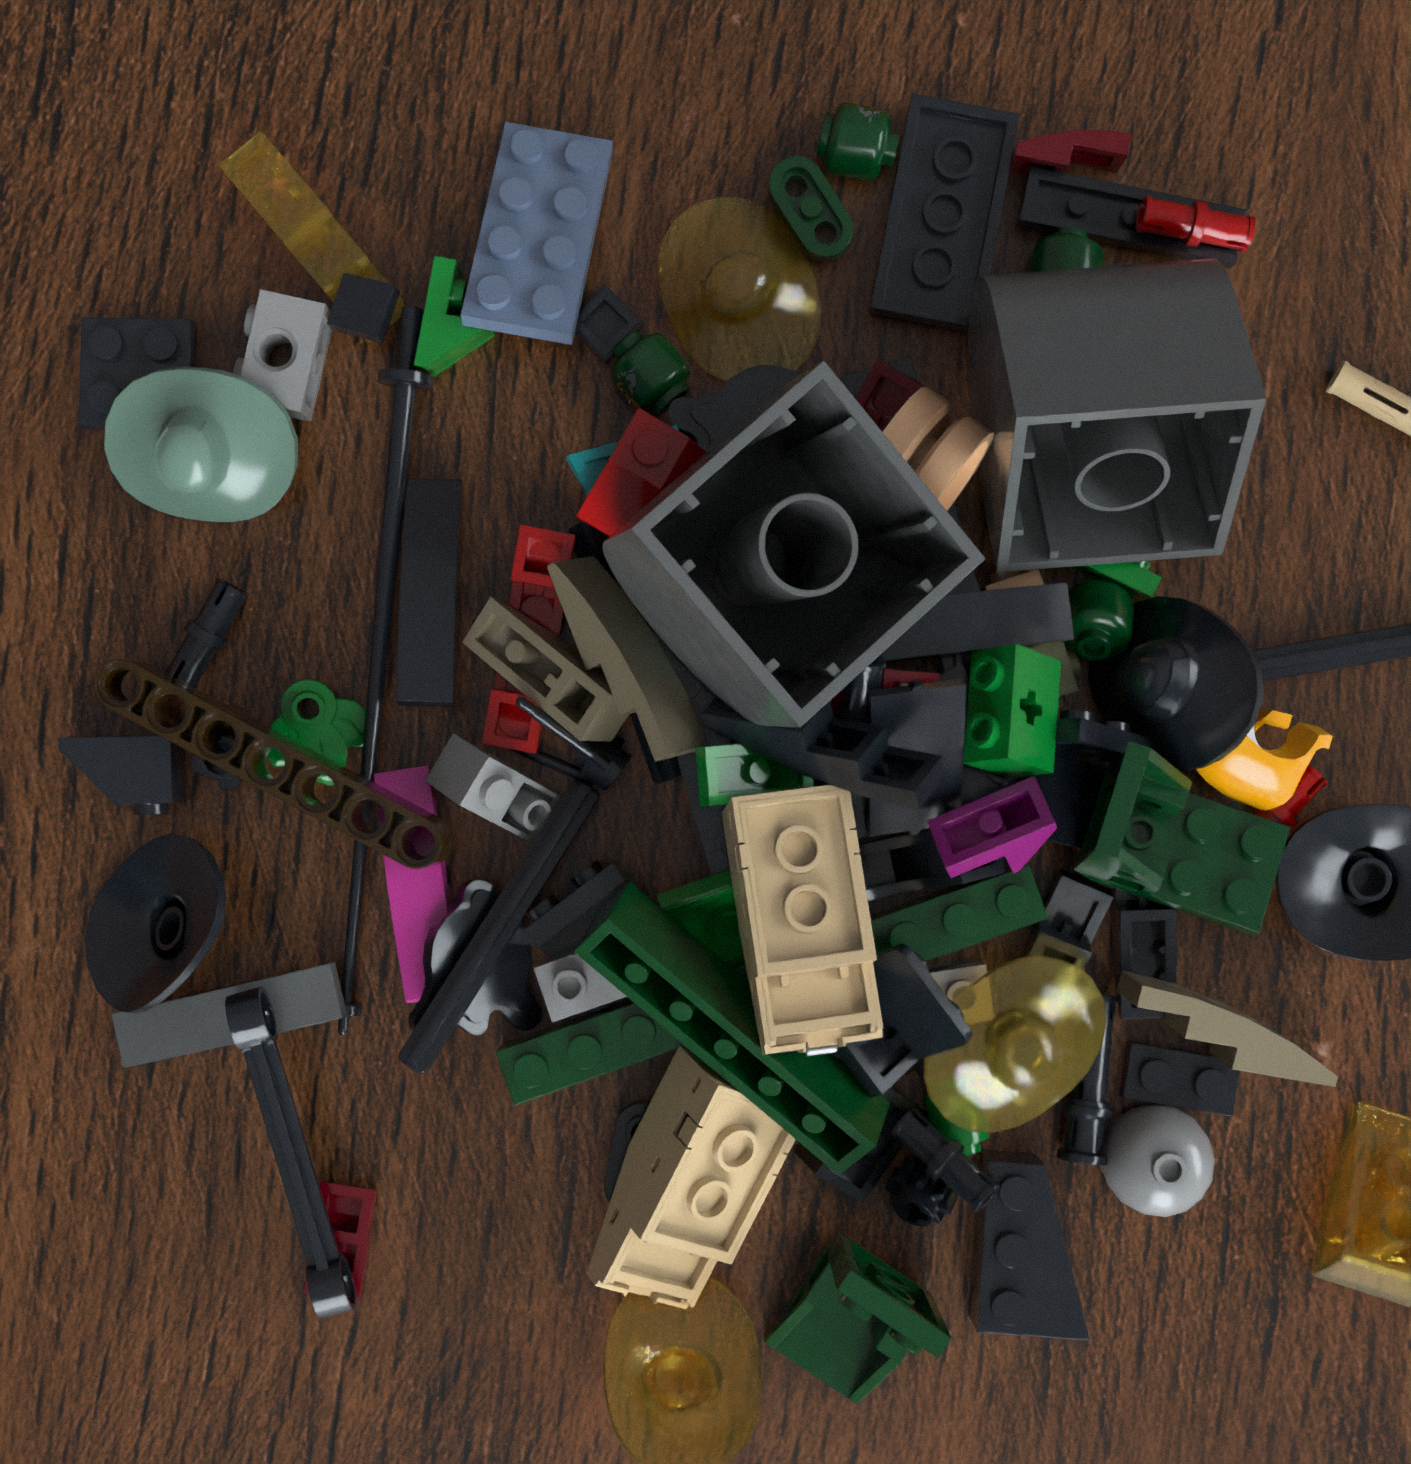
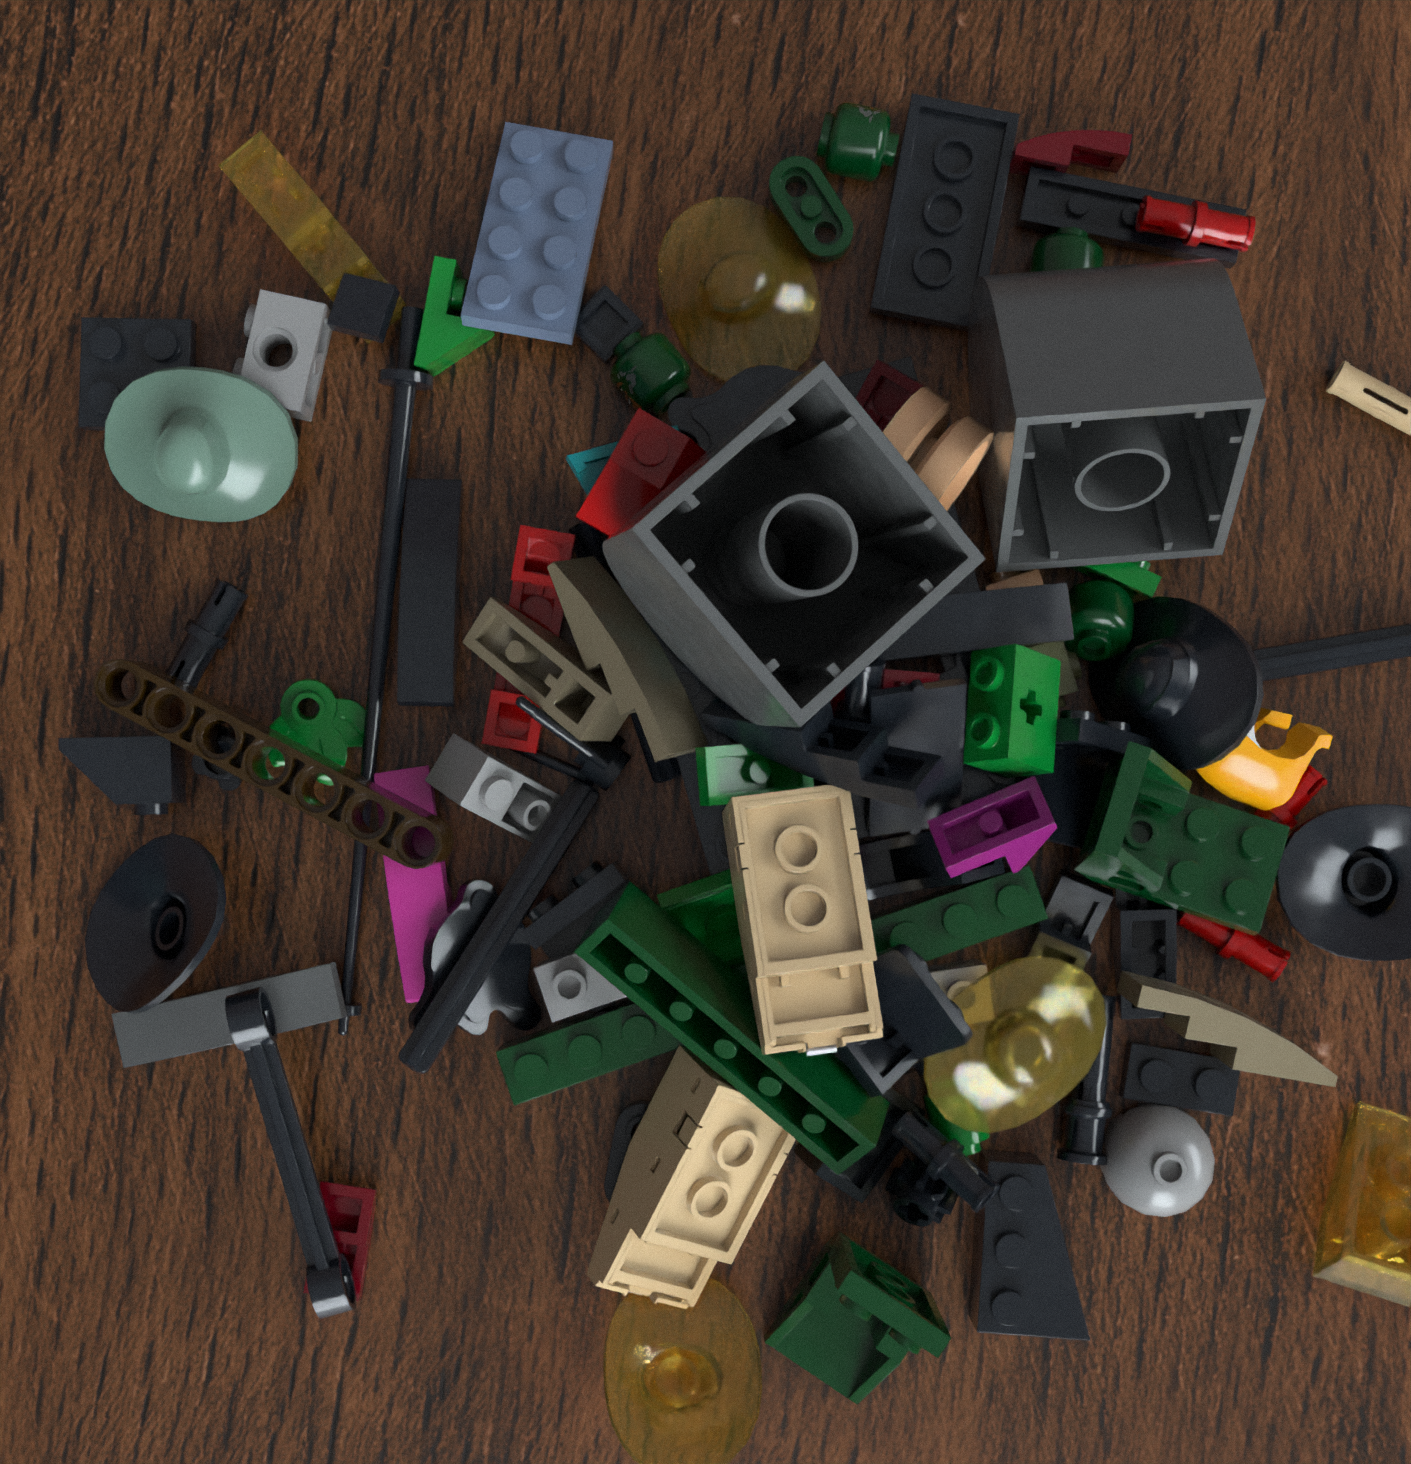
(1249, 949): none -> red pin

